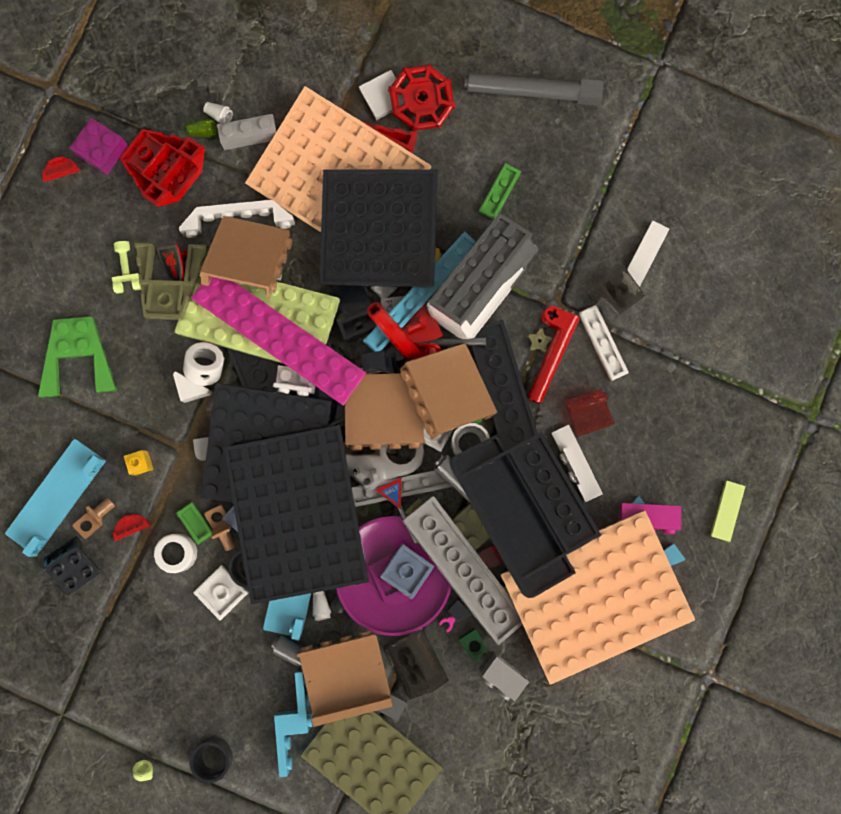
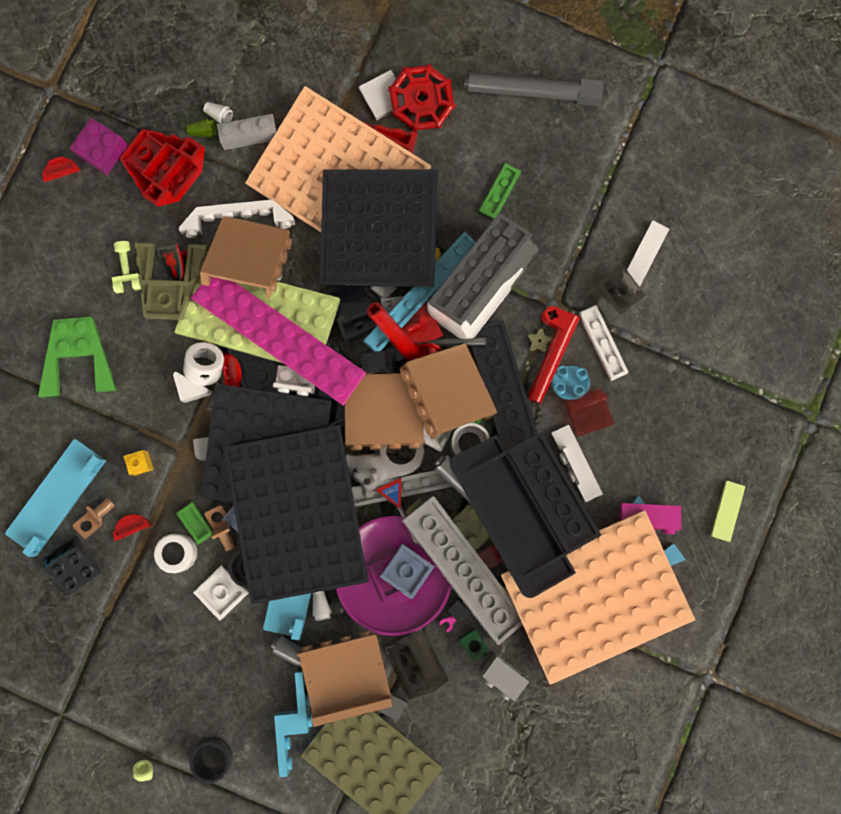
(231, 370): none -> red tile
(570, 382): none -> medium azure dish

